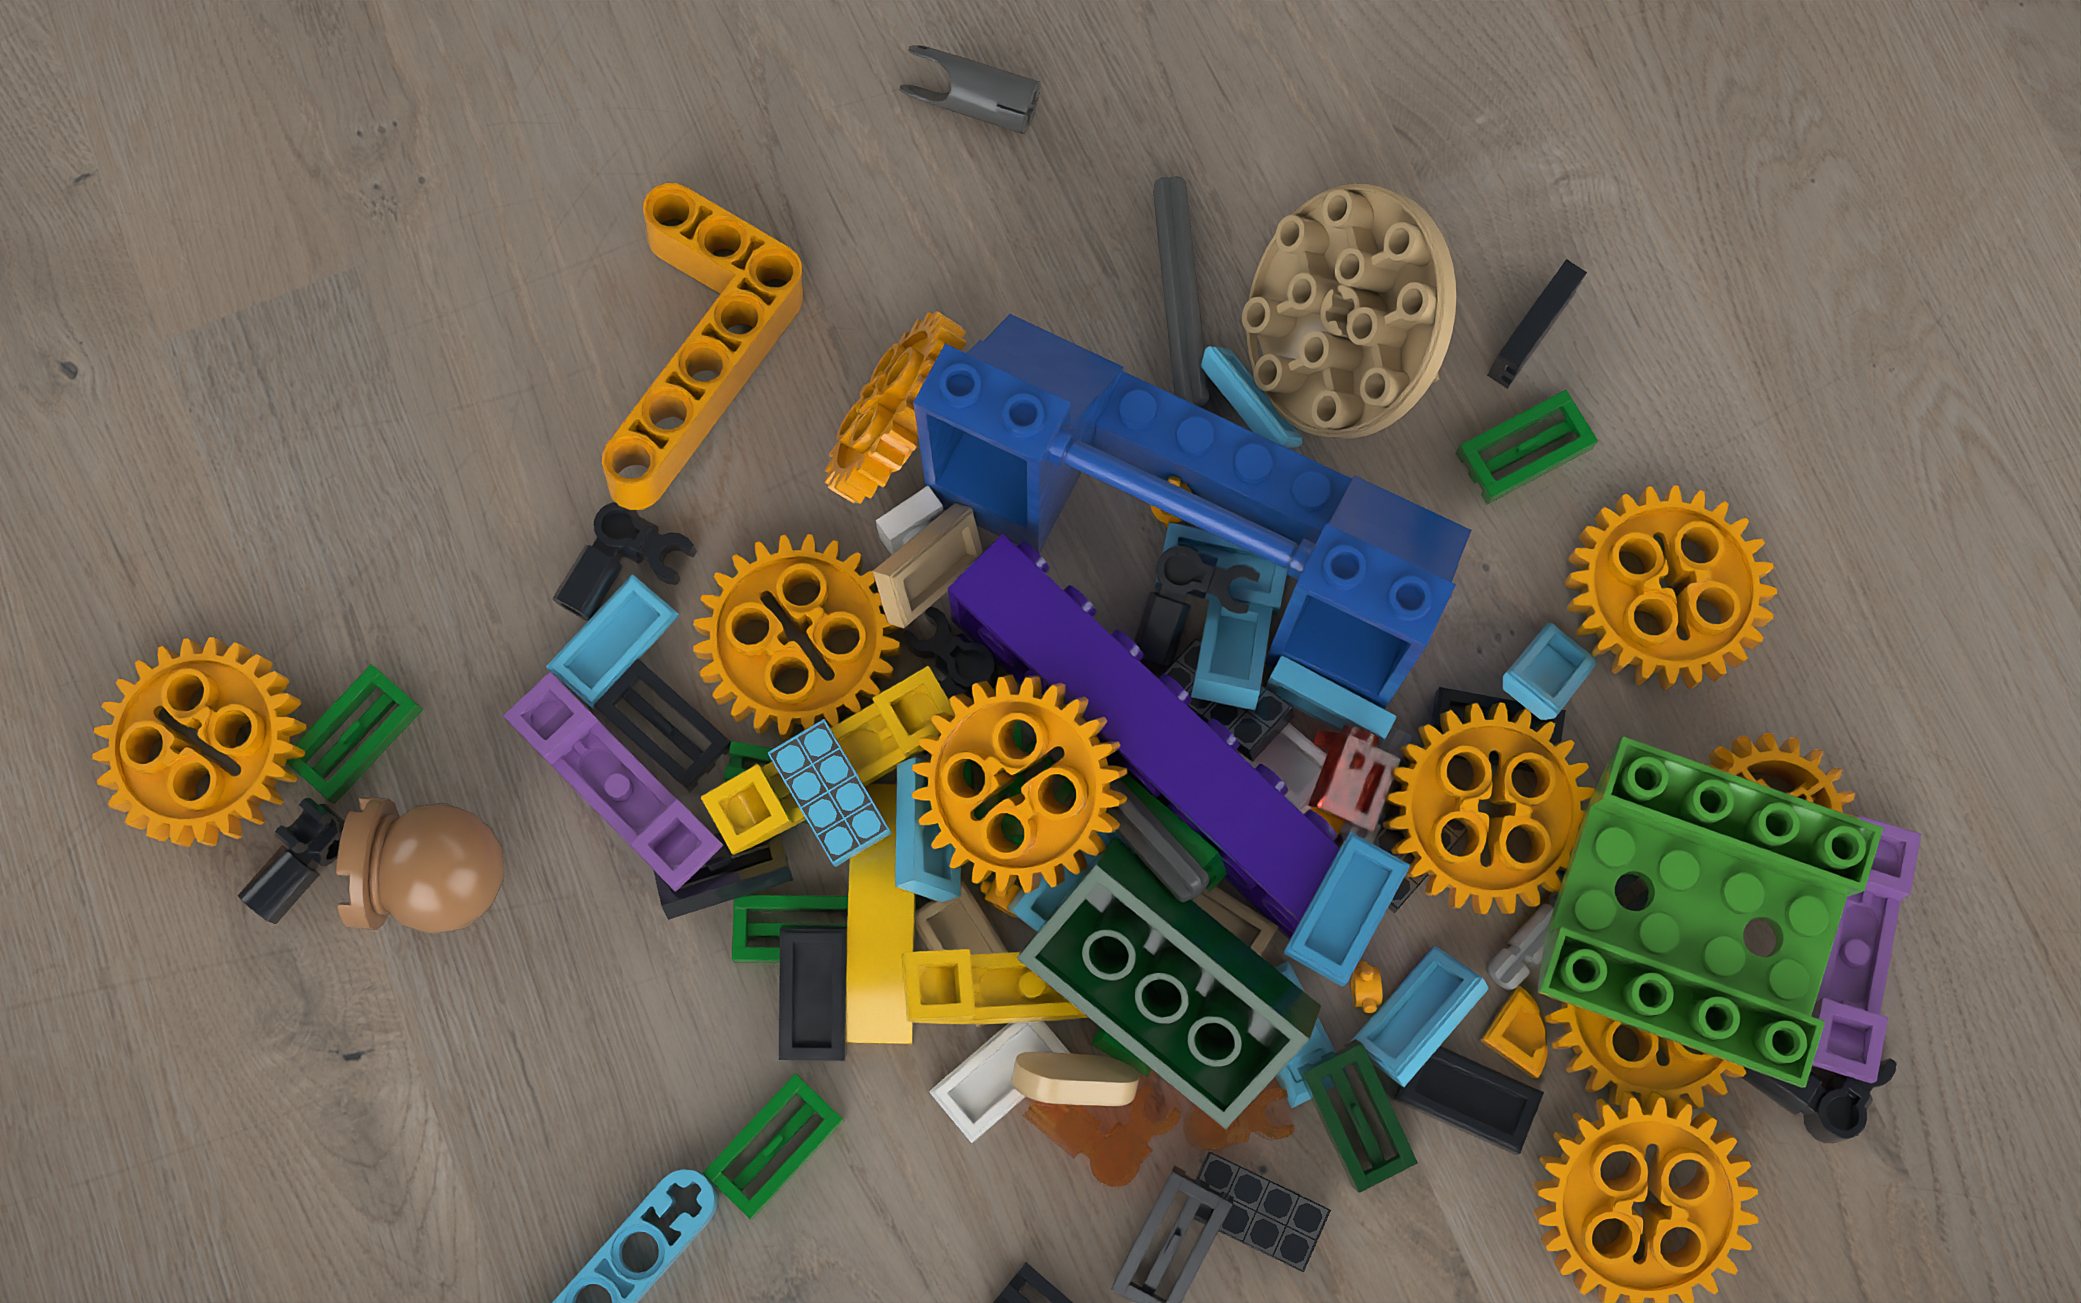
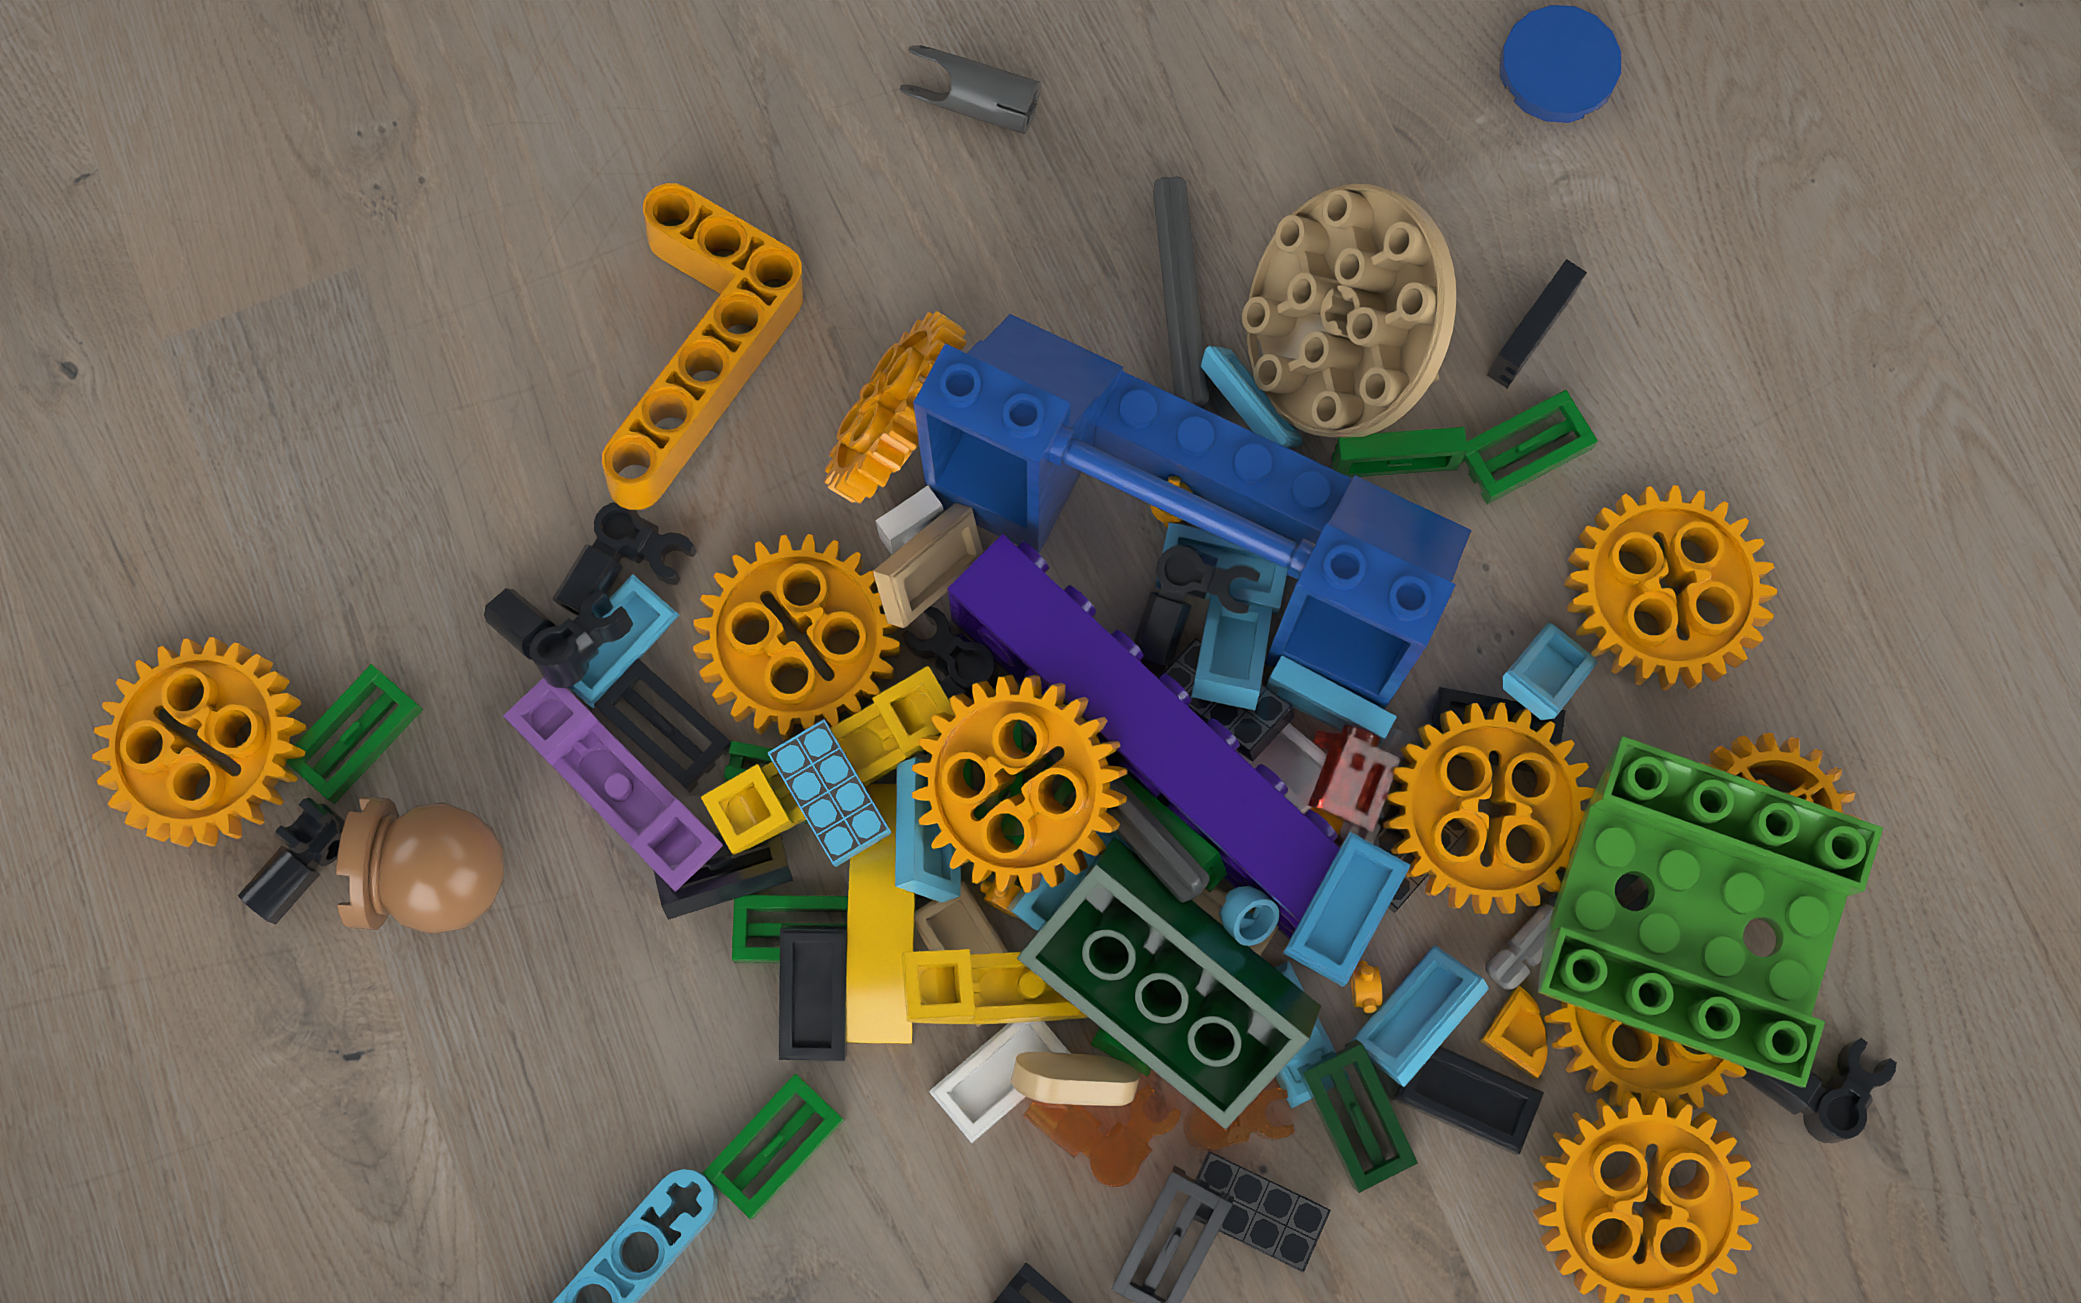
(563, 650): none -> black bar
(1244, 926): none -> medium azure hinge
(1400, 452): none -> green tile
(1560, 63): none -> blue tile
(1860, 961): medium lavender slope -> none

